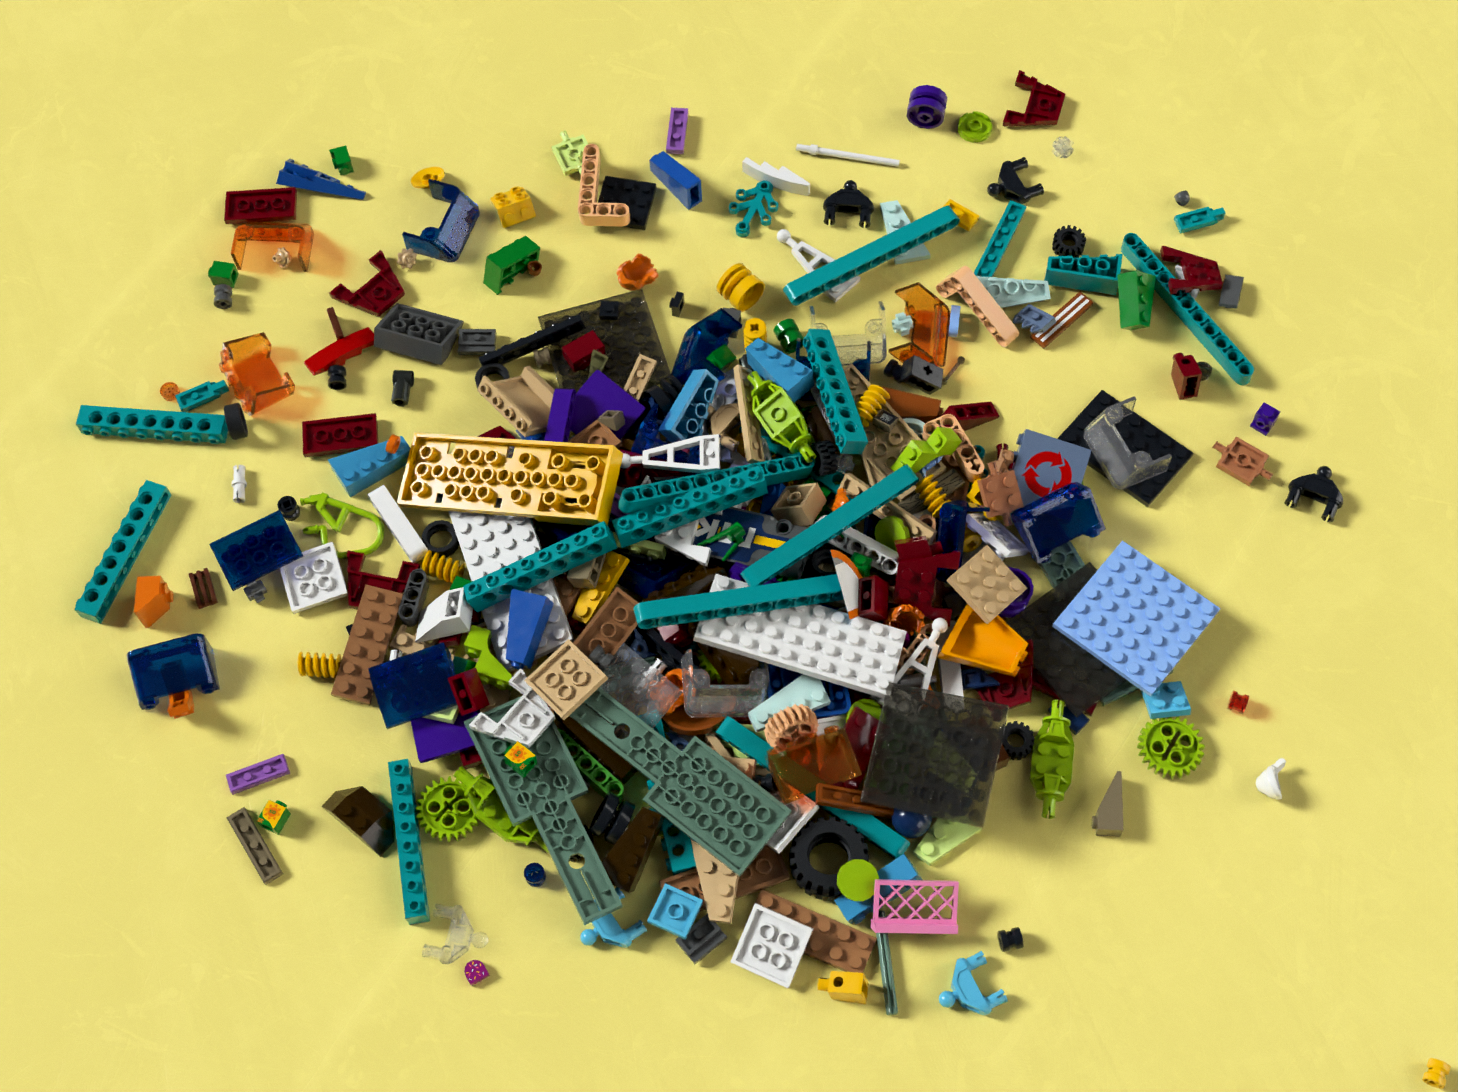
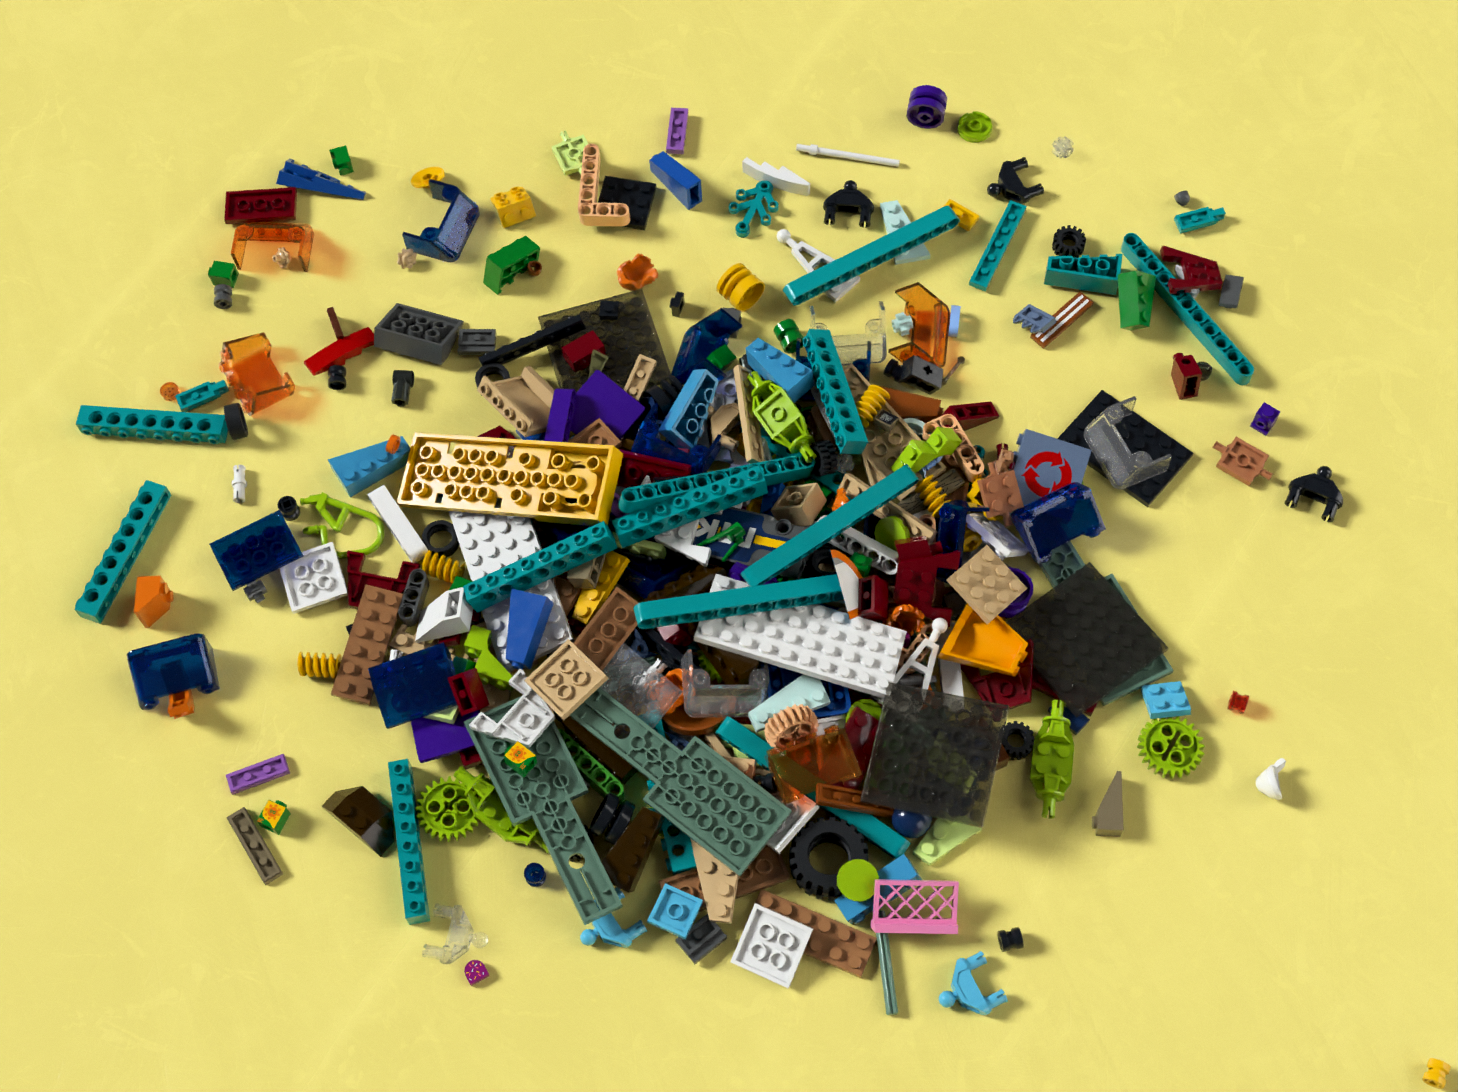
(199, 574): copper tile -> none
(339, 434): dark red plate -> none
(376, 294): dark red wing -> none
(542, 357): dark tan wheel -> none
(600, 658): dark grey wheel -> none
(612, 419): dark tan slope -> none
(708, 455): white plate -> none
(754, 329): yellow piece -> none
(853, 987): yellow torso -> none
(977, 678): dark blue tile -> none
(980, 302): light nougat beam -> none
(1014, 292): light aqua wing -> none
(1043, 104): dark red wing -> none
(1136, 618): light blue plate -> none

